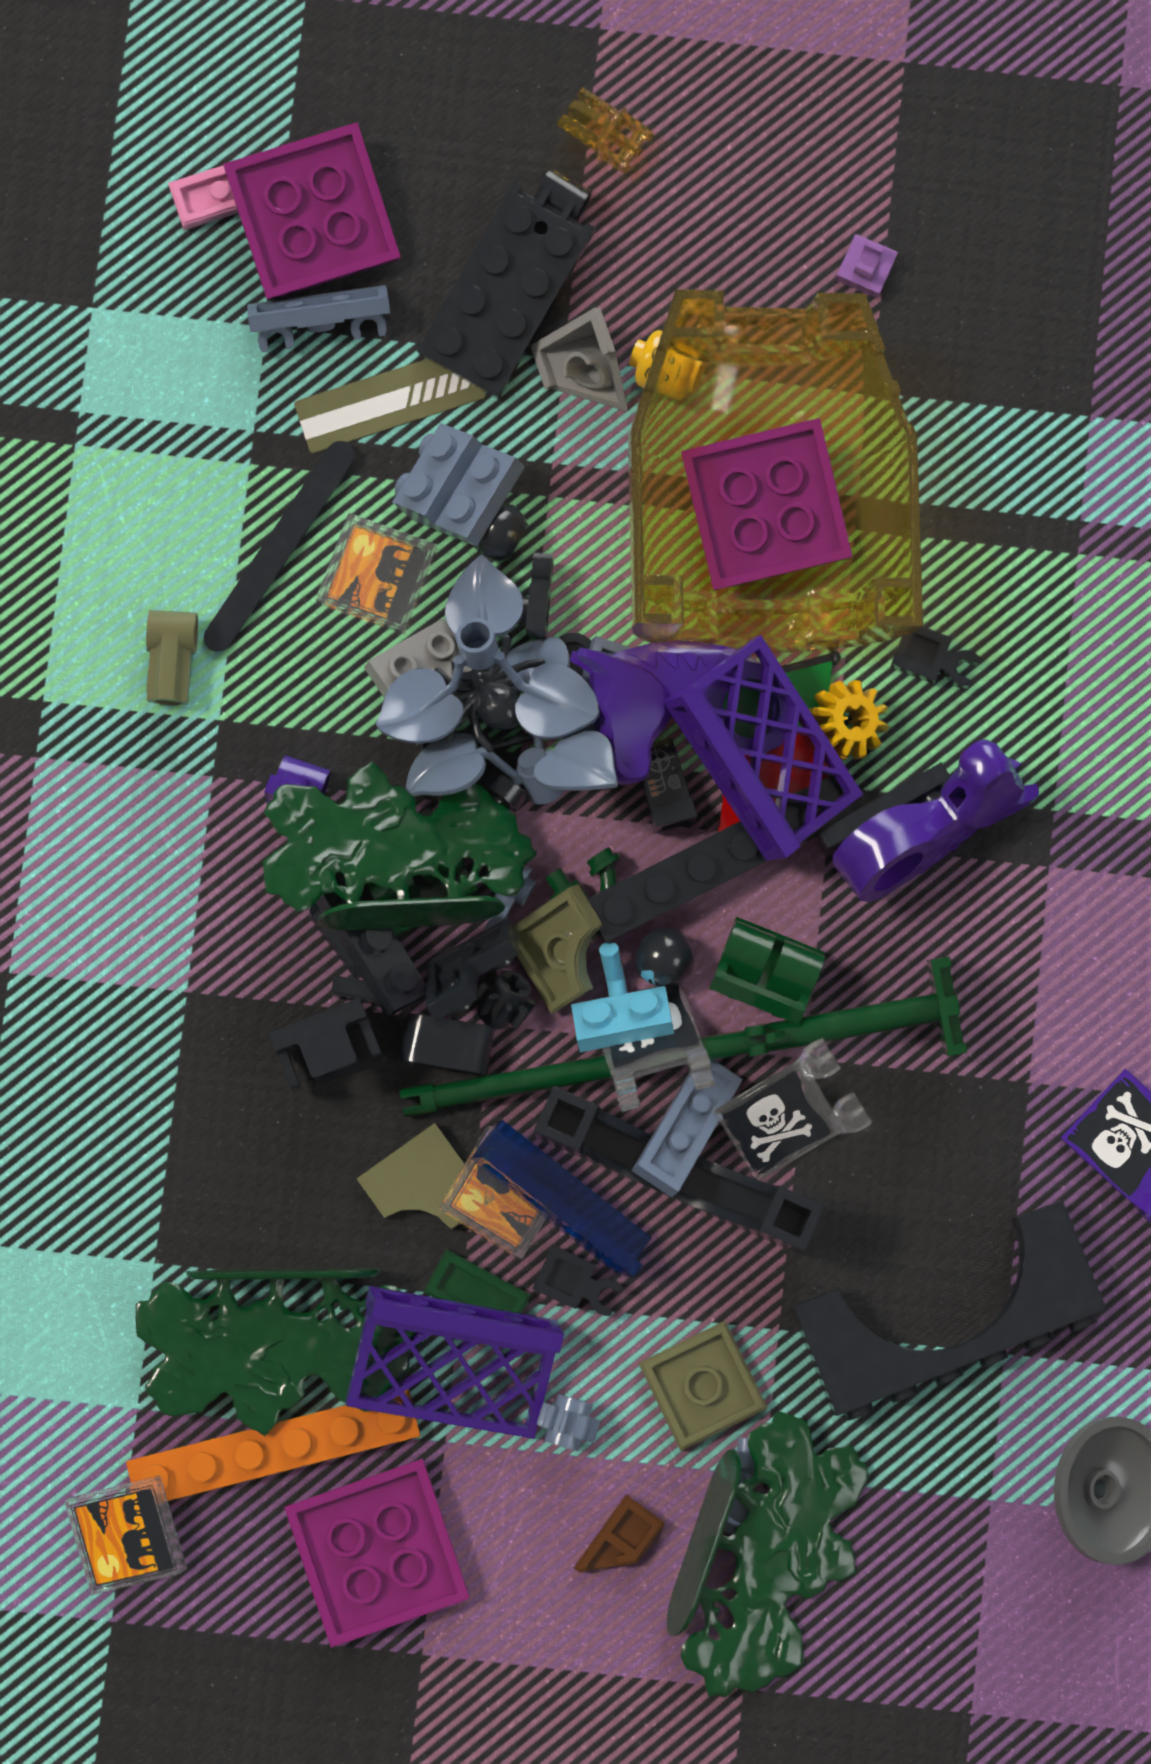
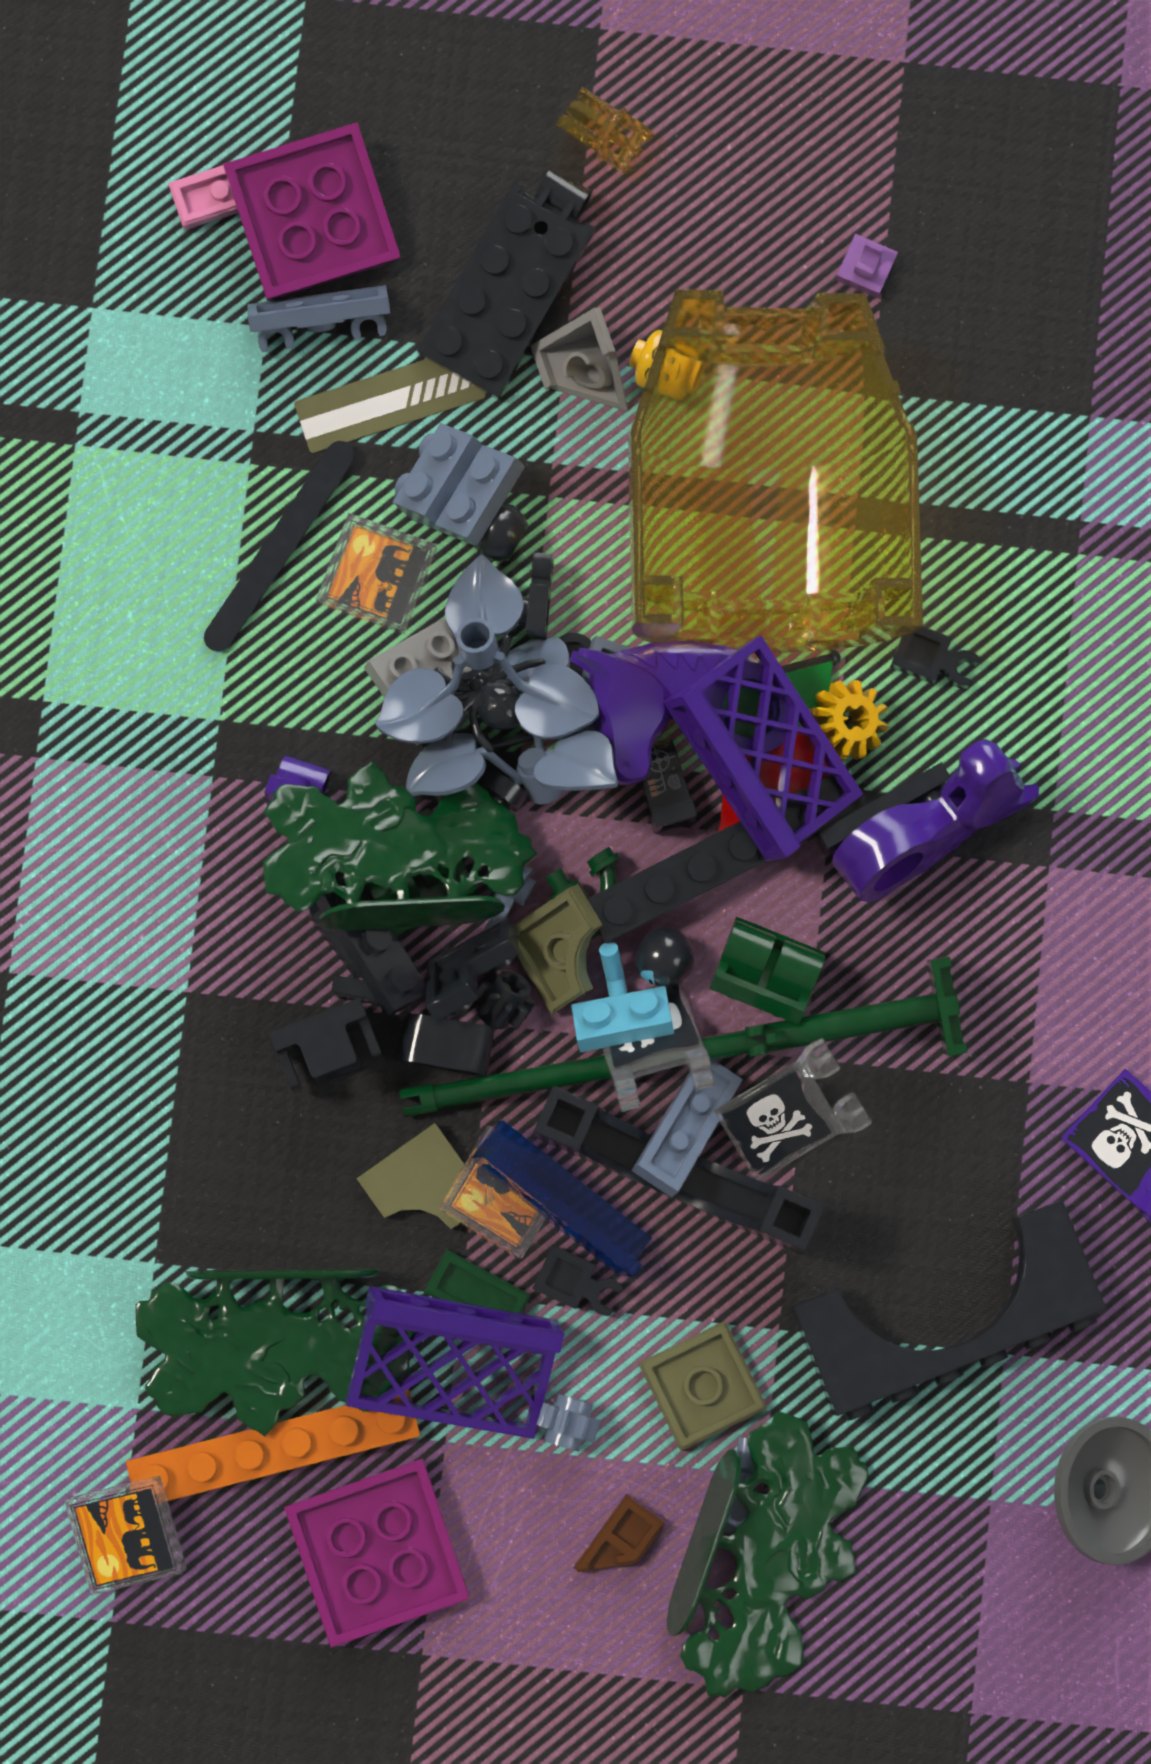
(171, 642): olive piece -> none
(766, 504): magenta plate -> none

